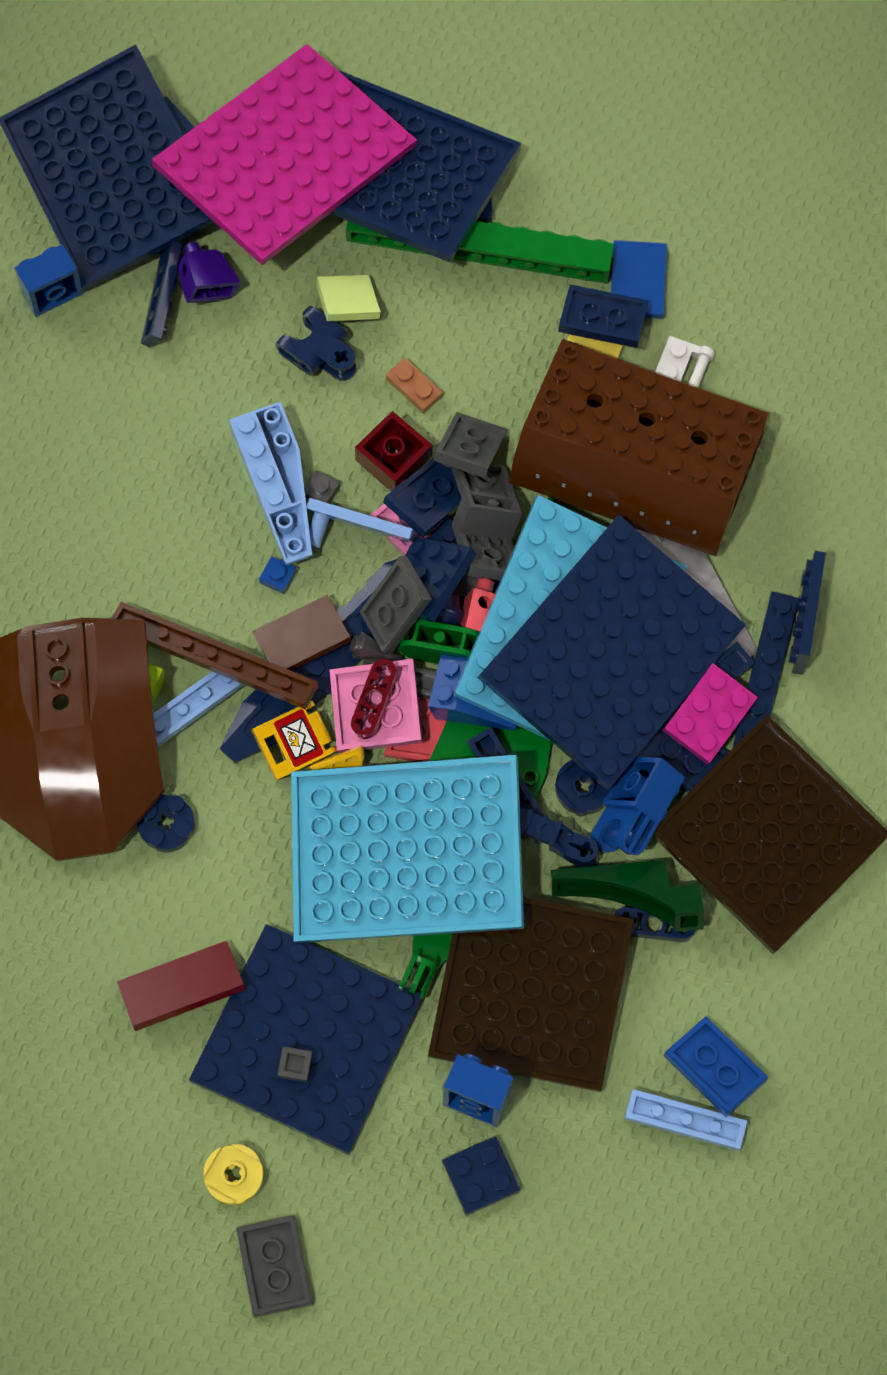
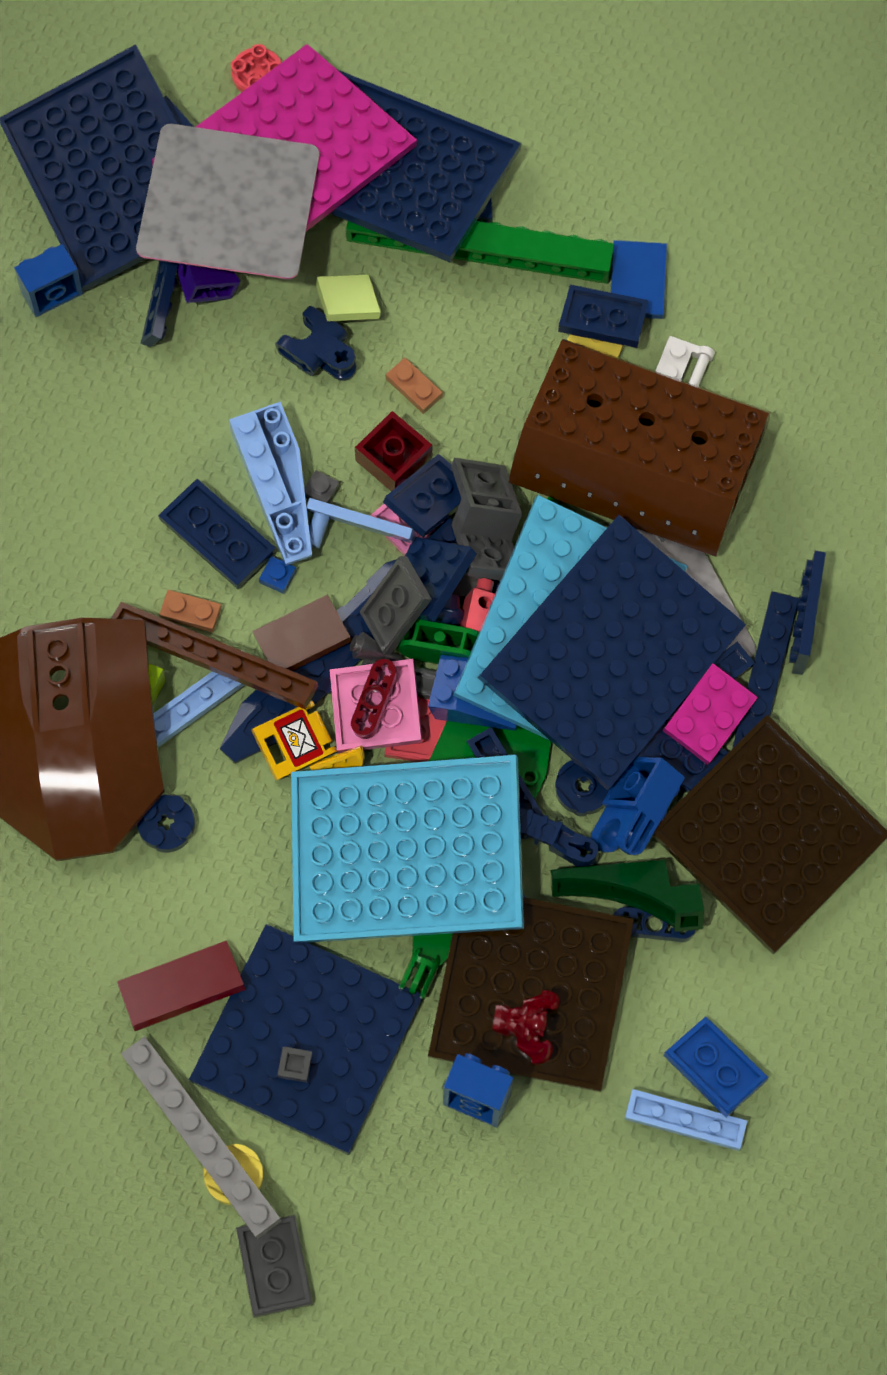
(190, 611): none -> nougat plate
(201, 1138): none -> light grey plate
(217, 533): none -> dark blue plate
(228, 201): none -> flat silver piece
(252, 65): none -> coral tile
(470, 445): dark grey plate -> none
(481, 1176): dark blue plate -> none
(528, 1024): none -> dark red animal

